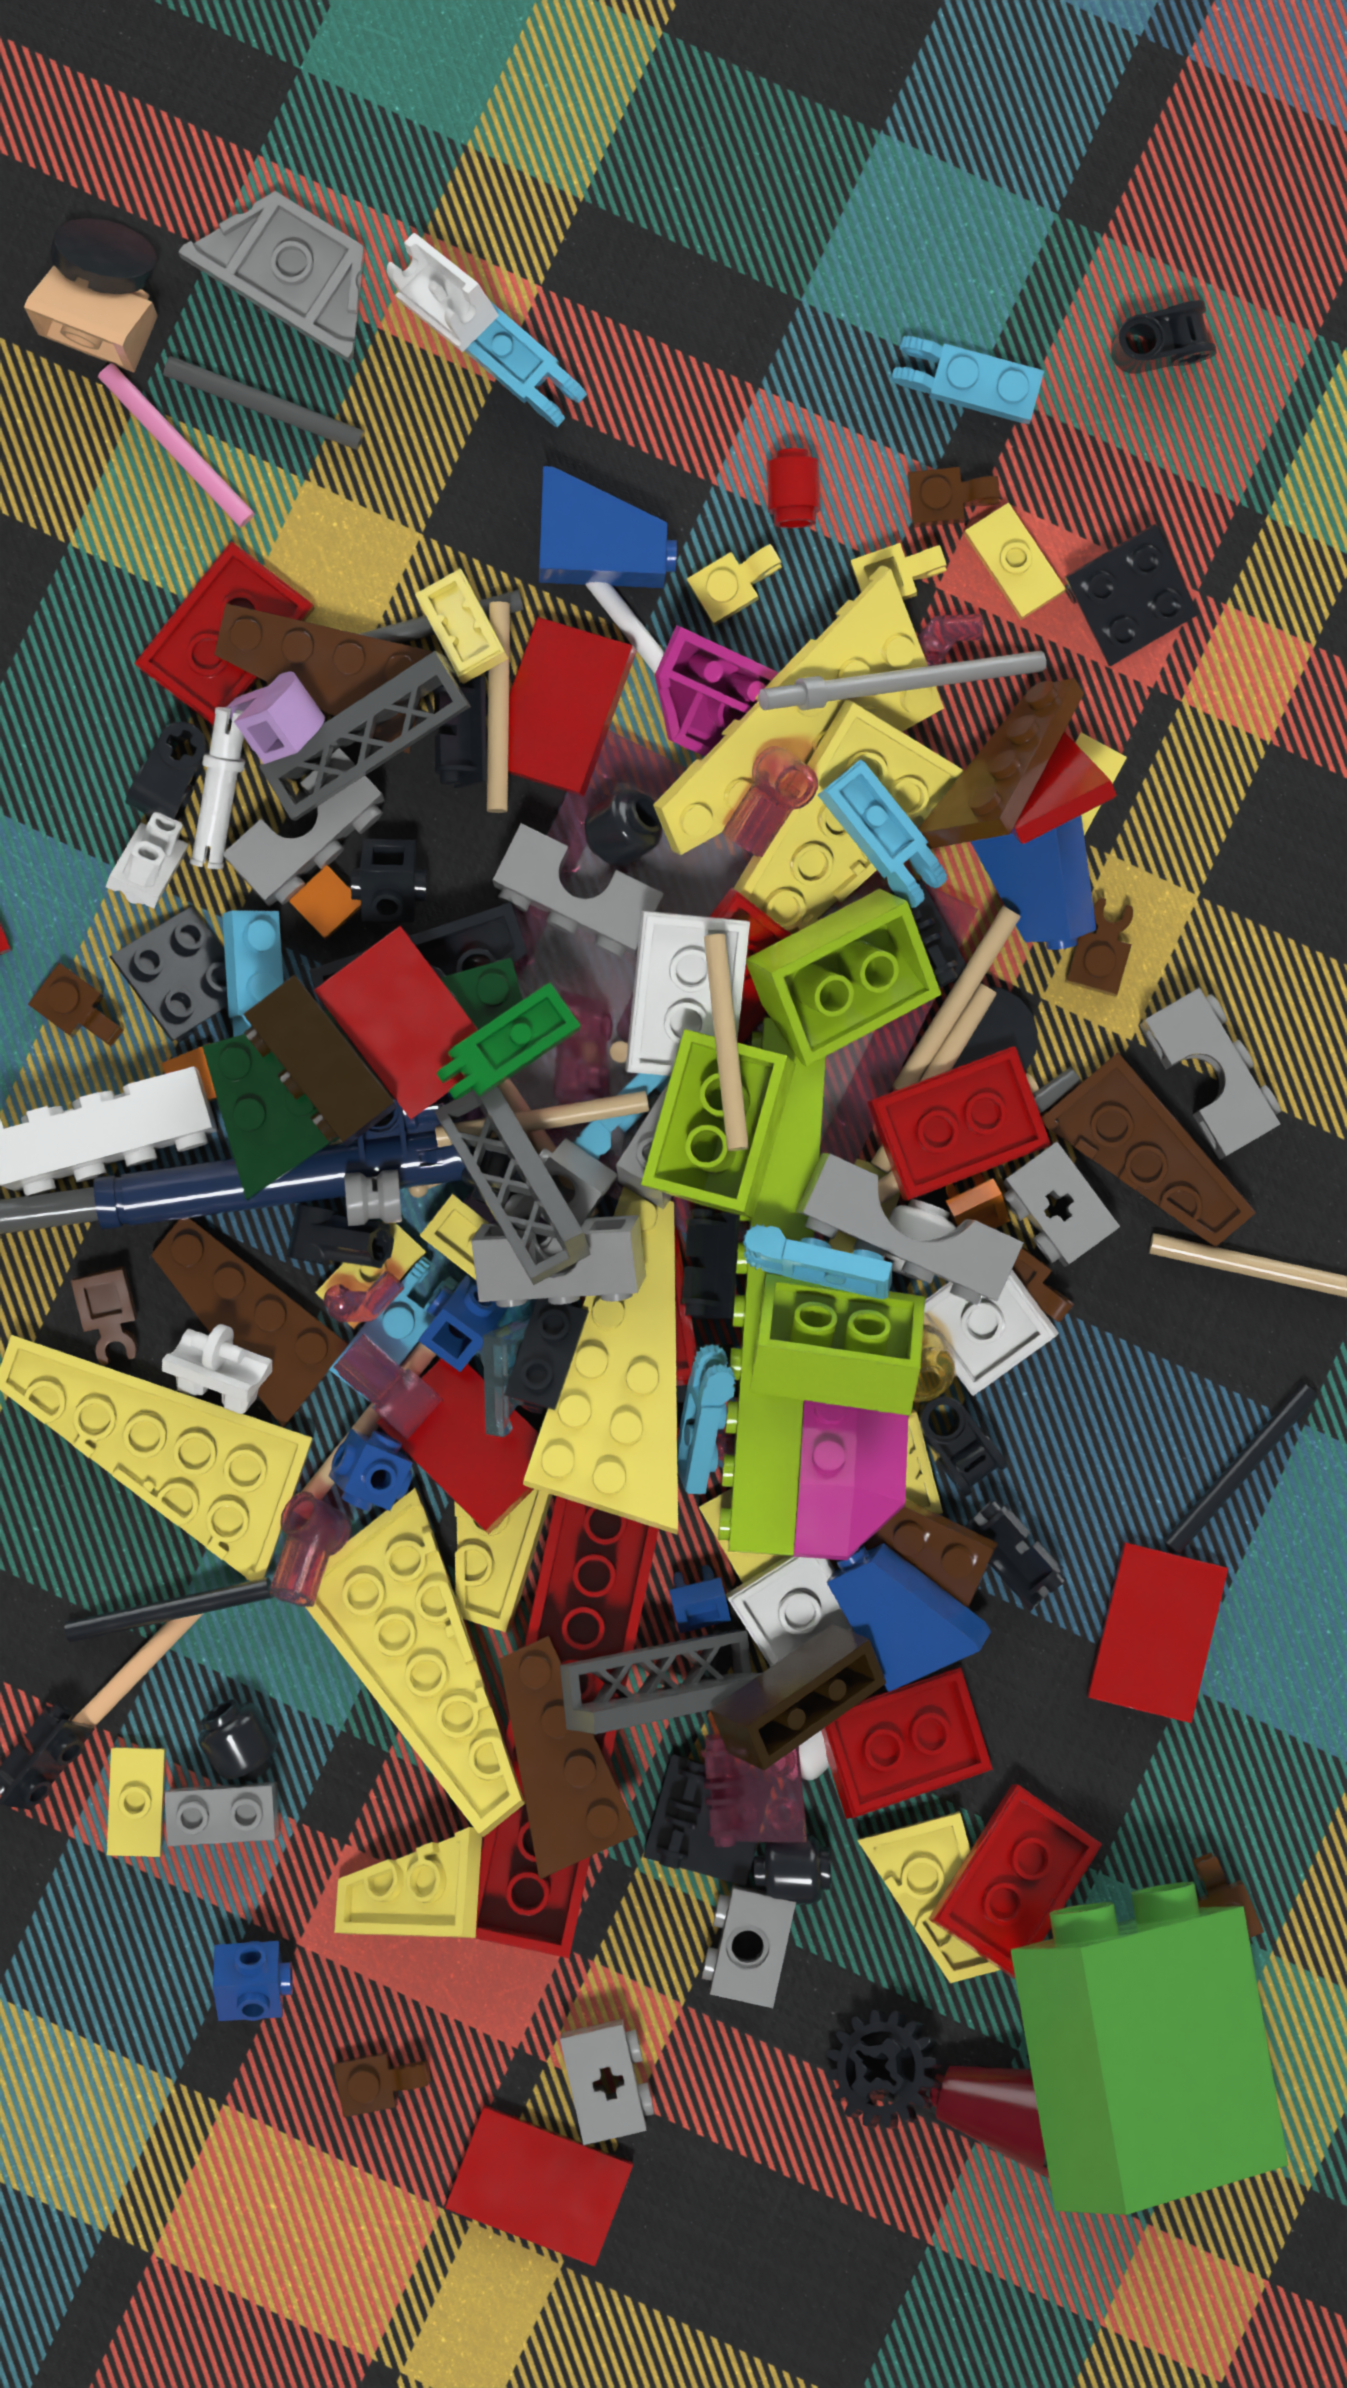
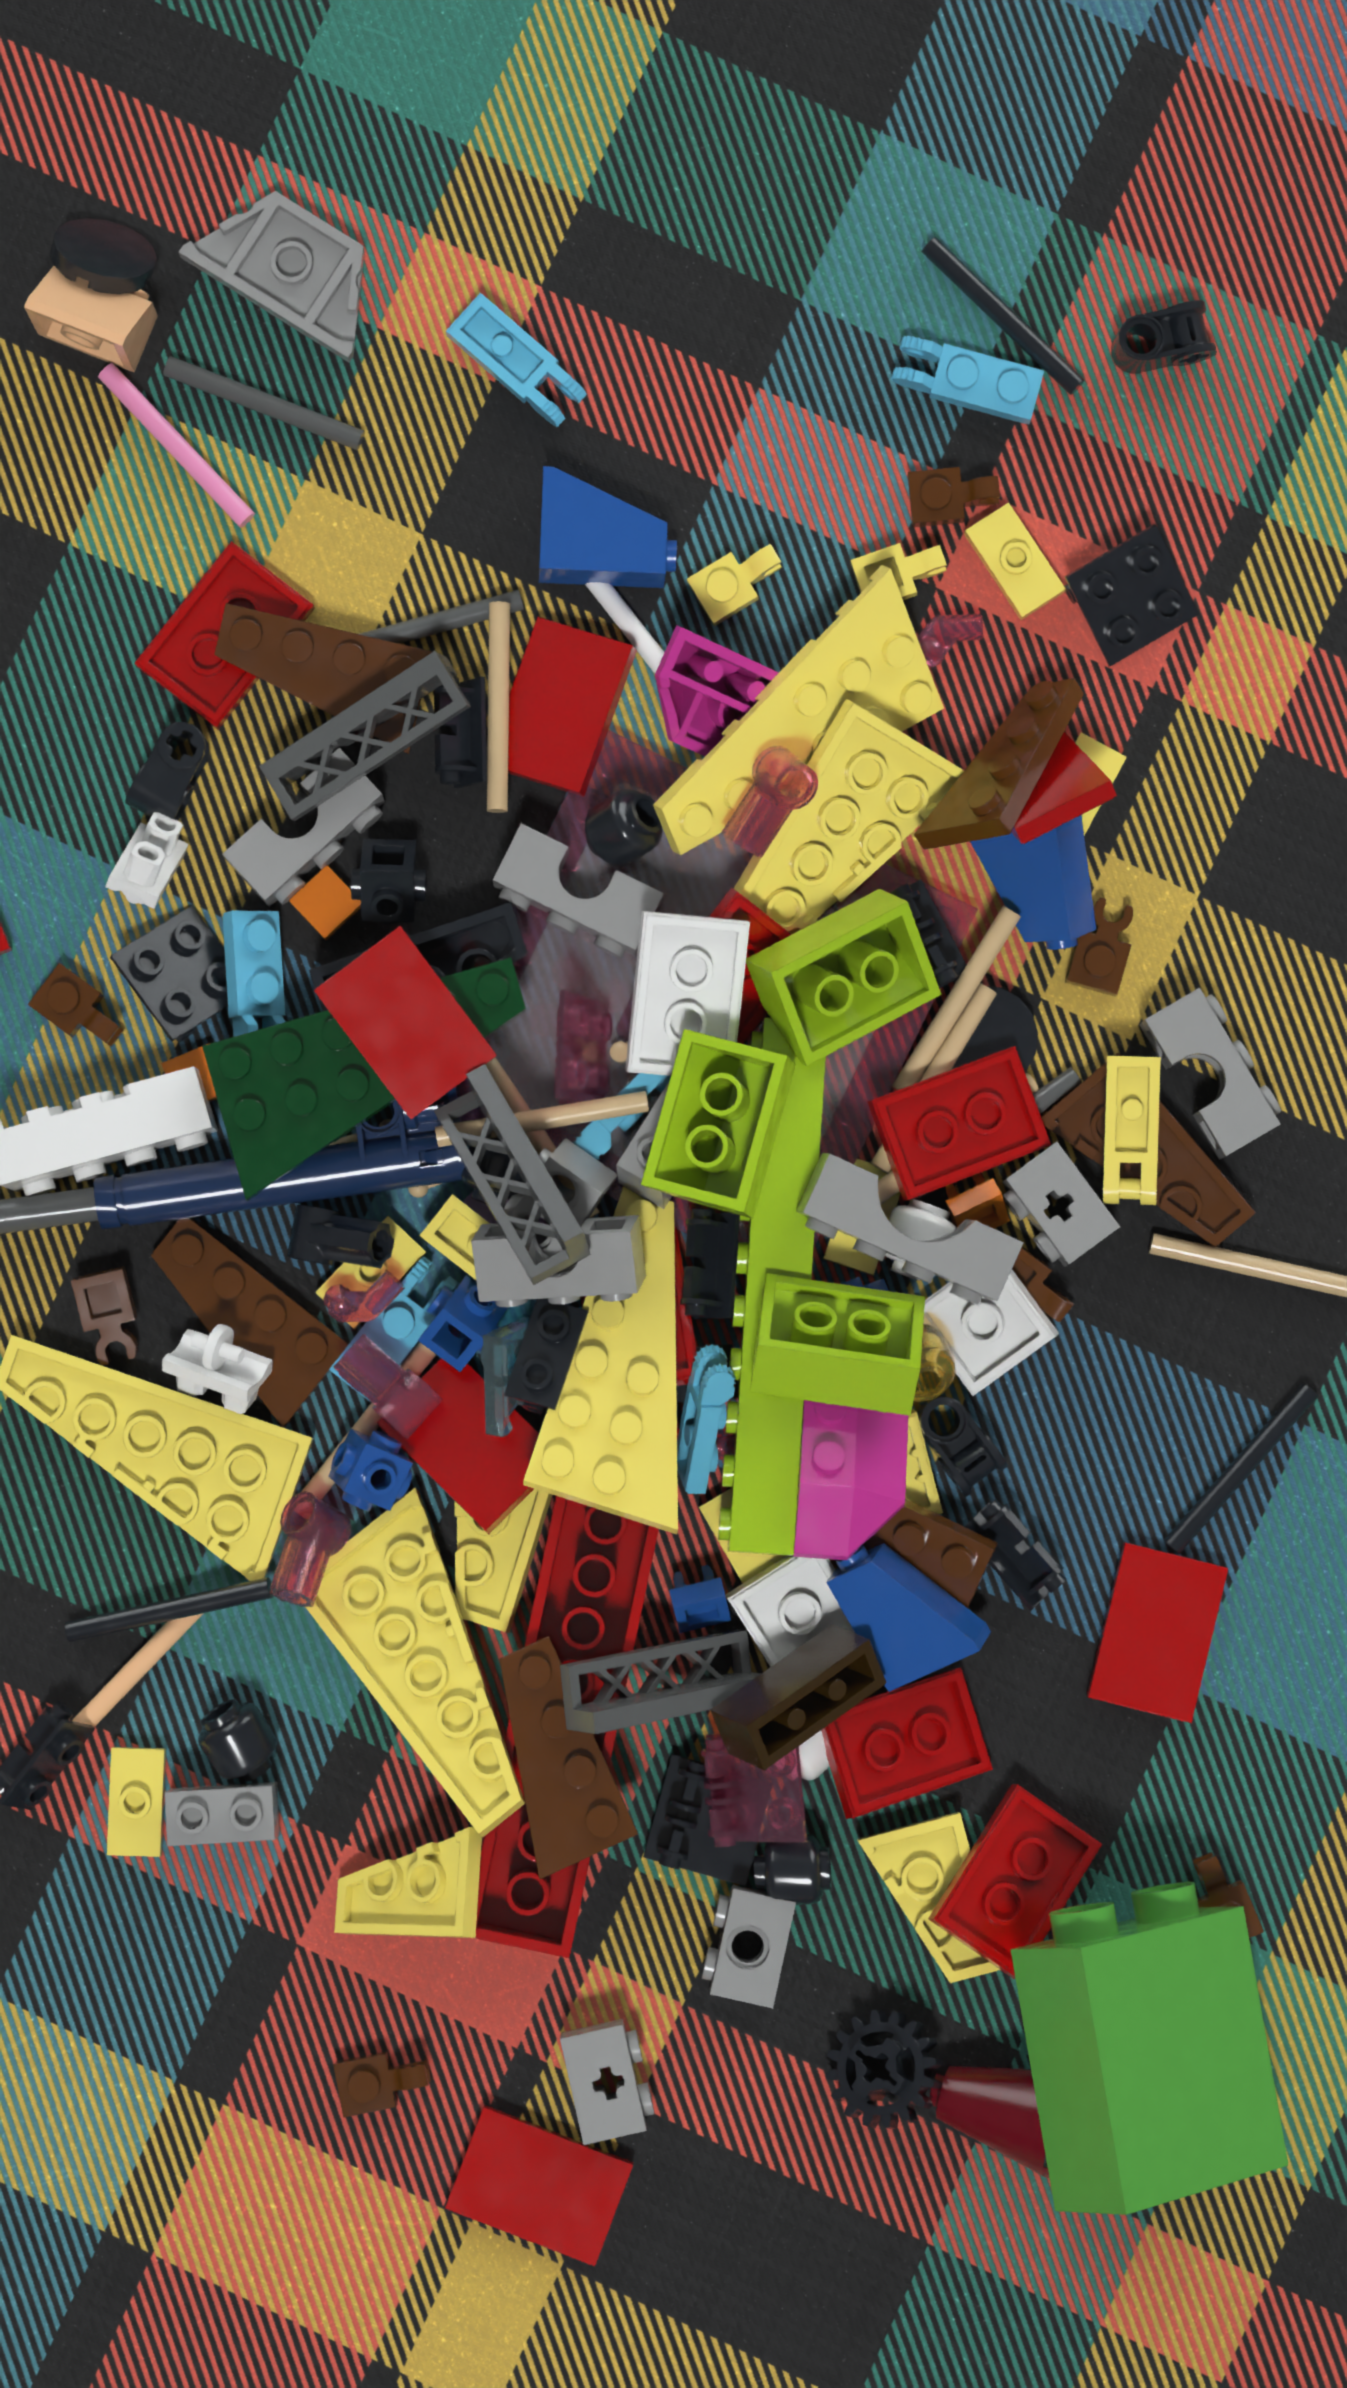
(219, 787): white pin -> none
(250, 1980): blue brick -> none
(277, 718): lavender brick -> none
(317, 1062): dark brown brick -> none
(372, 1197): light grey wheel -> none
(442, 294): white hinge -> none
(461, 626): light yellow plate -> none
(510, 1043): green hinge -> none
(726, 1042): tan bar -> none
(793, 488): red brick -> none
(816, 692): light grey bar -> none
(817, 1262): medium azure hinge -> none
(883, 832): medium azure hinge -> none
(1003, 315): none -> black bar
(1131, 1127): none -> light yellow plate

